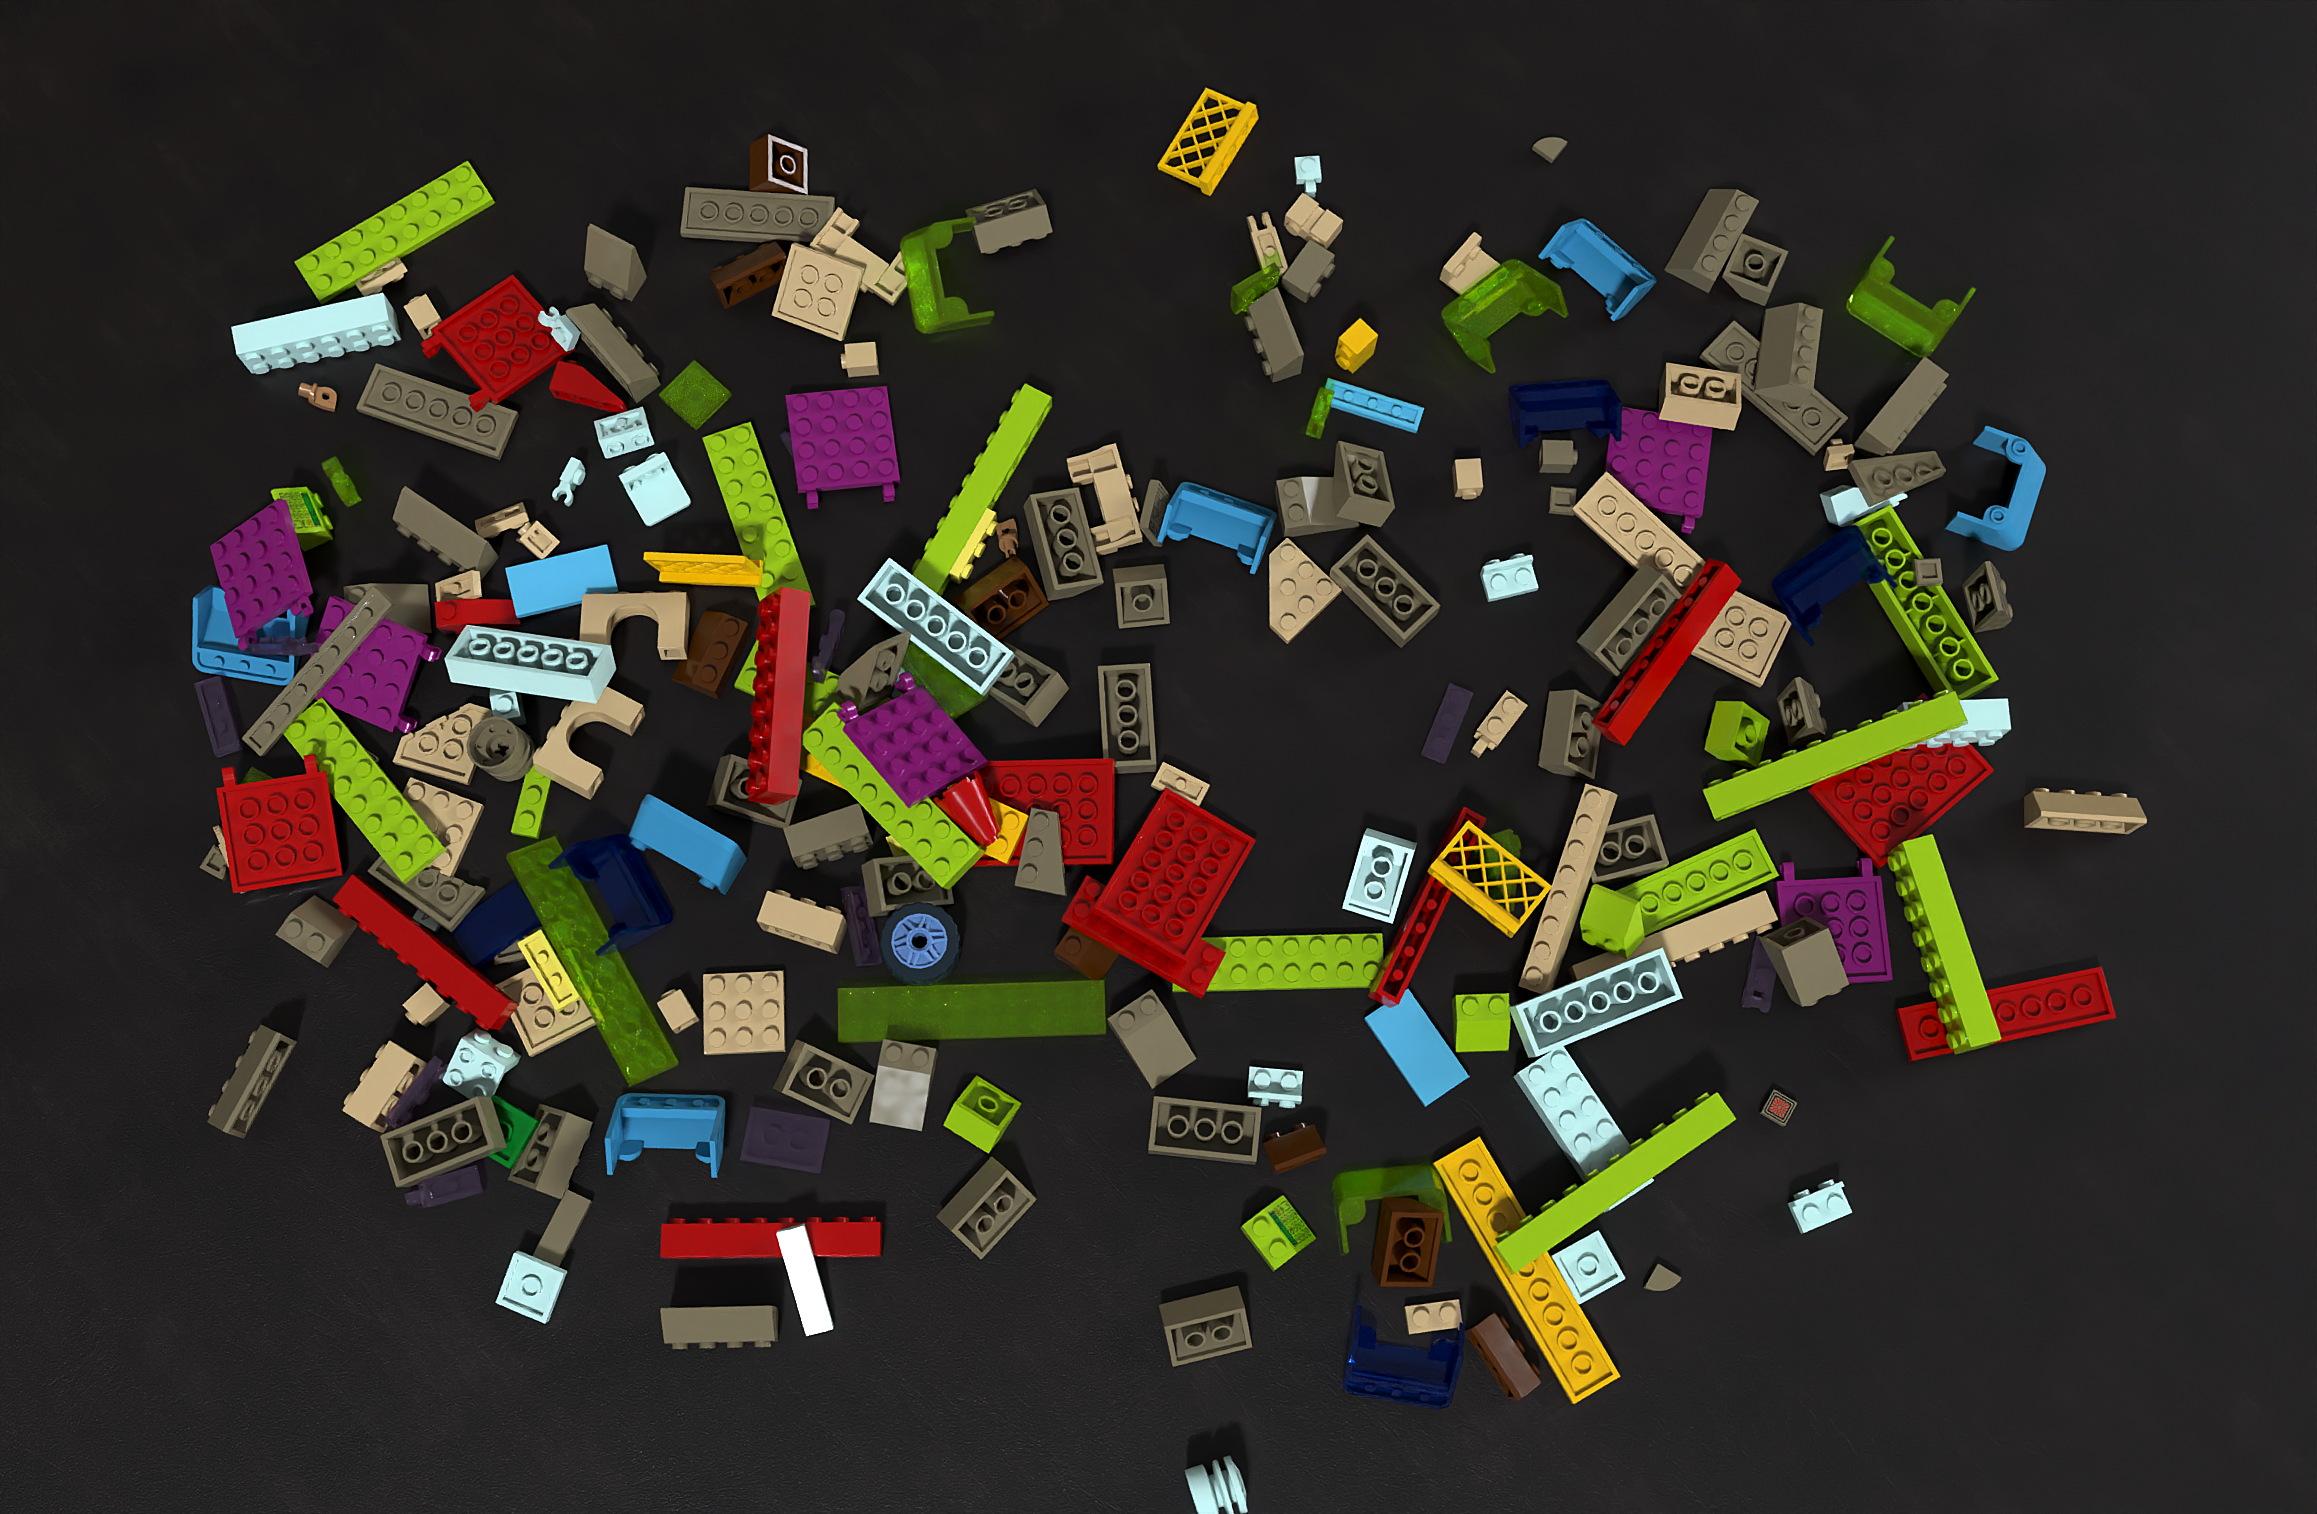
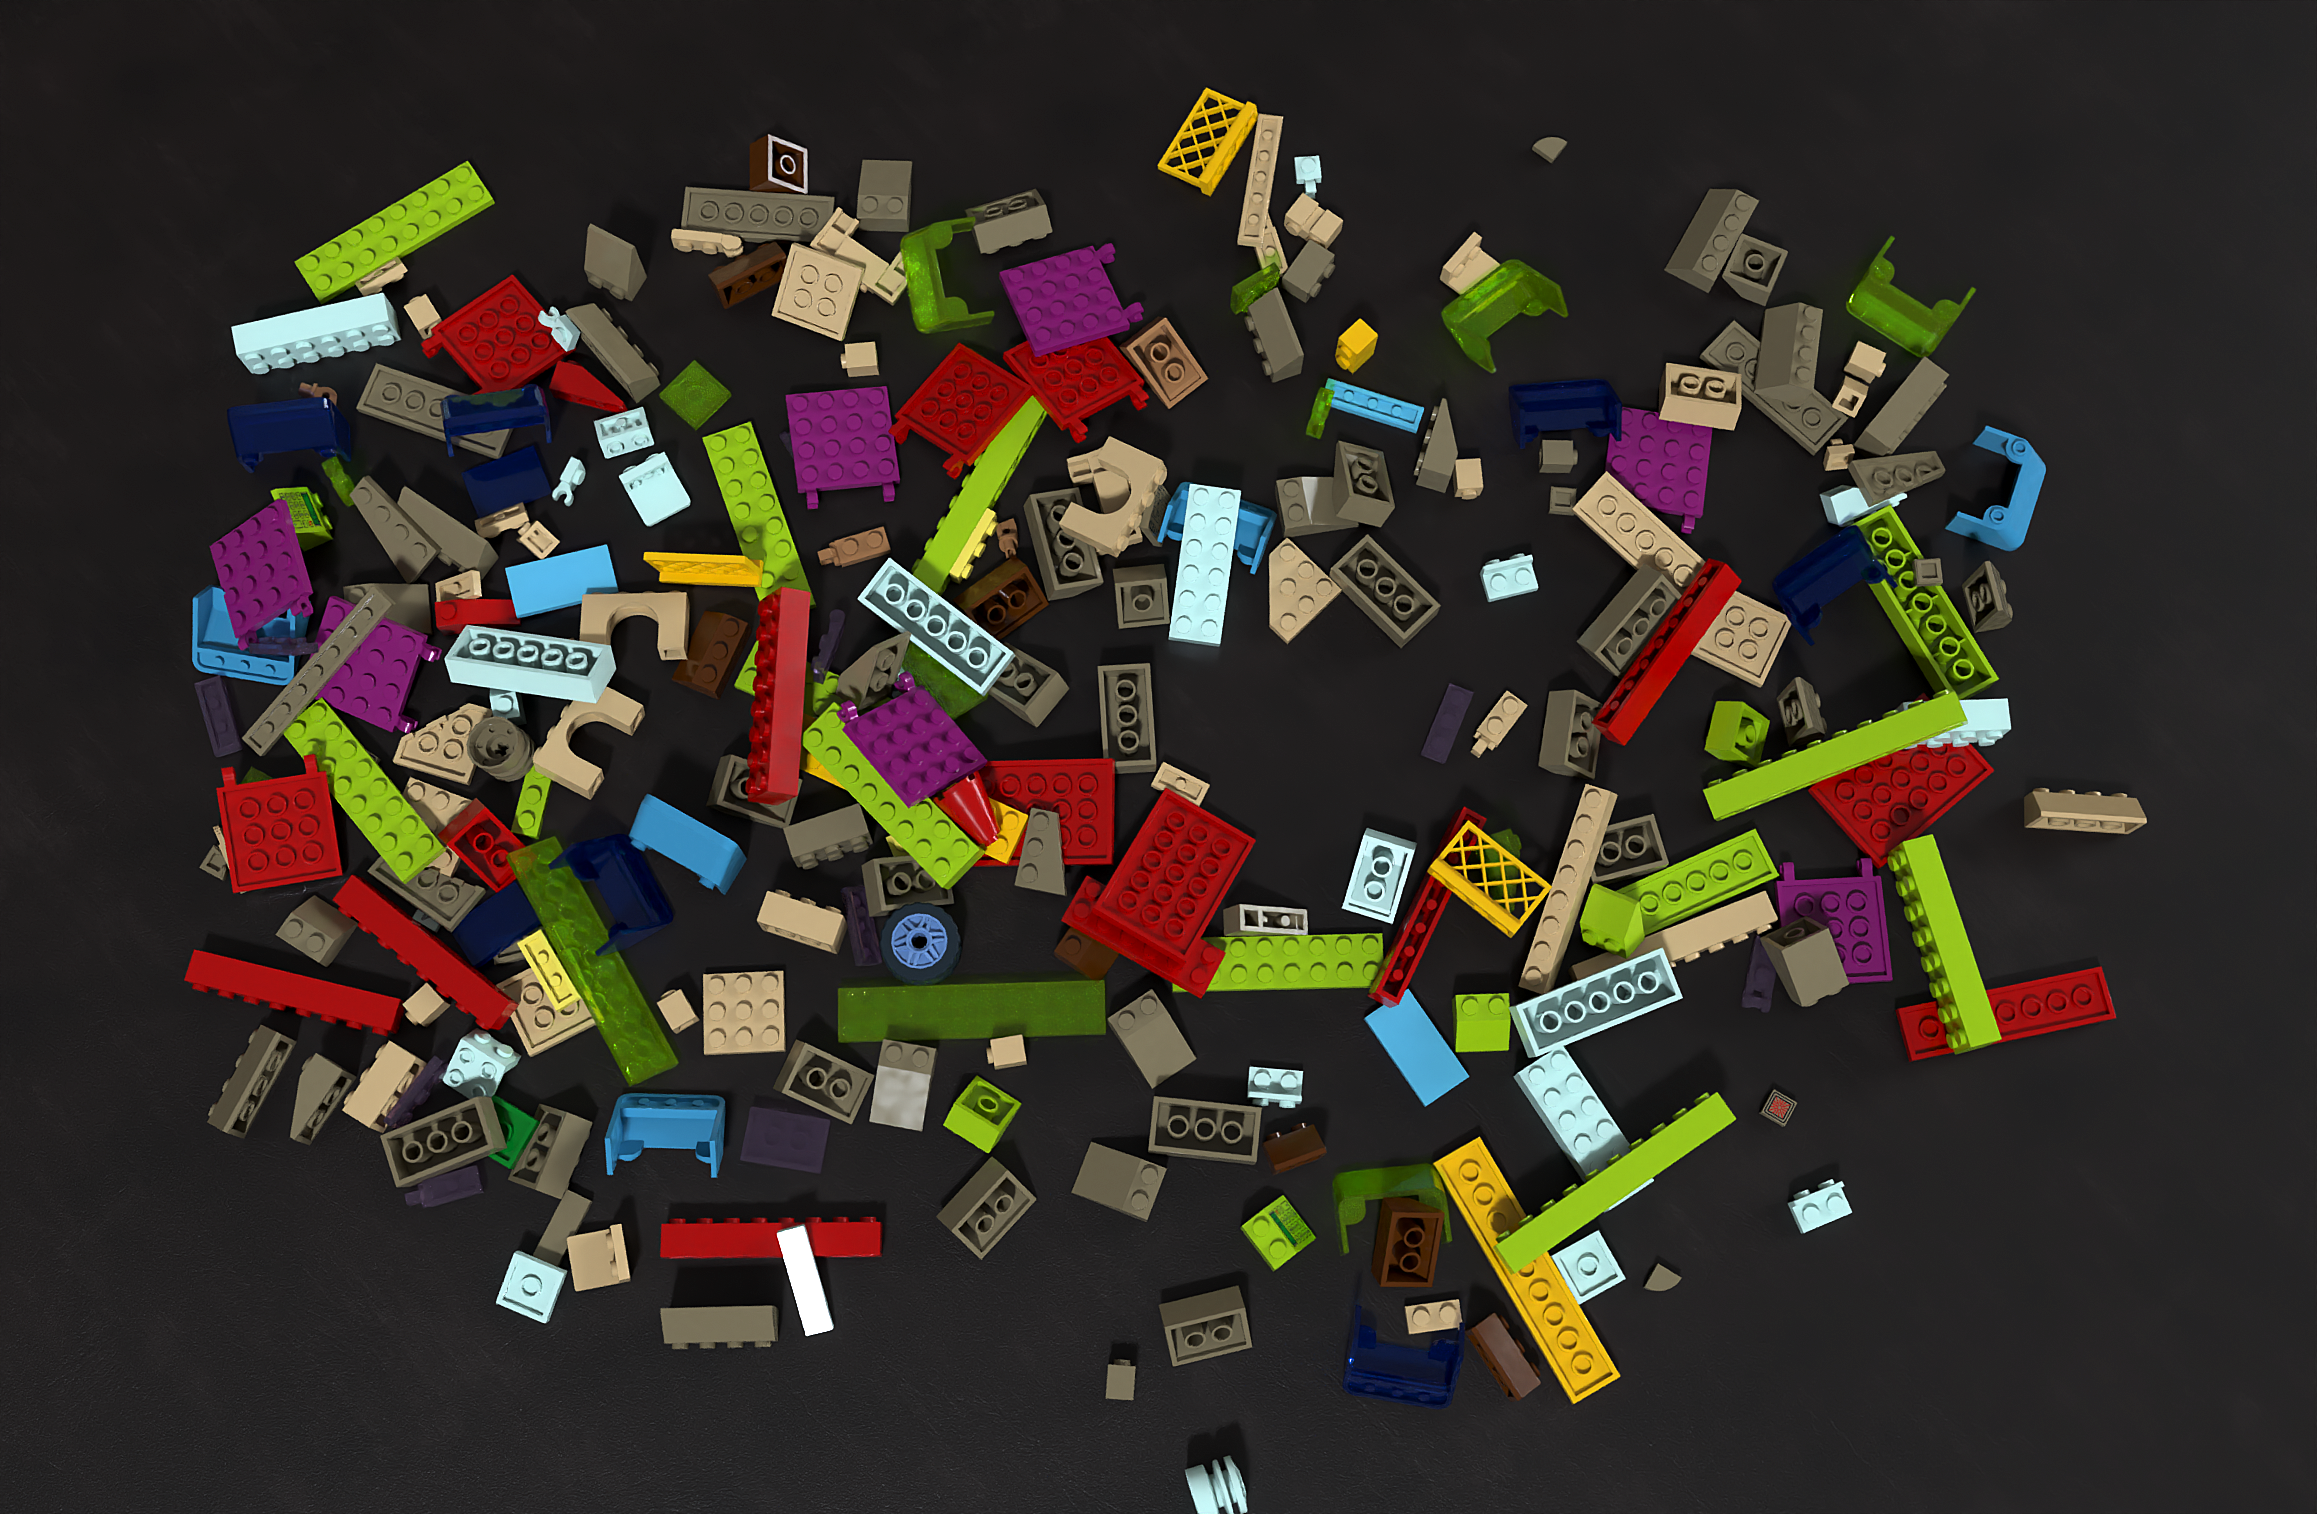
(288, 427): none -> clear blue windscreen
(296, 992): none -> red brick
(318, 1094): none -> dark tan slope
(398, 533): none -> dark tan wing
(482, 844): none -> red slope
(494, 412): none -> clear blue windscreen
(506, 482): none -> clear blue tile
(598, 1258): none -> tan bracket
(707, 242): none -> tan hinge
(856, 548): none -> medium nougat hinge
(884, 195): none -> dark tan slope
(962, 407): none -> red plate
(1007, 1052): none -> tan brick
(1067, 300): none -> magenta plate
(1077, 381): none -> red plate
(1112, 530): none -> tan arch
(1119, 1181): none -> dark tan slope
(1120, 1380): none -> dark tan brick
(1163, 361): none -> medium nougat slope
(1204, 565): none -> light aqua brick
(1260, 180): none -> tan tile
(1264, 921): none -> dark tan slope
(1437, 452): none -> dark tan slope
(1600, 264): dark azure windscreen -> none
(1850, 396): none -> tan brick
(1865, 362): none -> tan brick

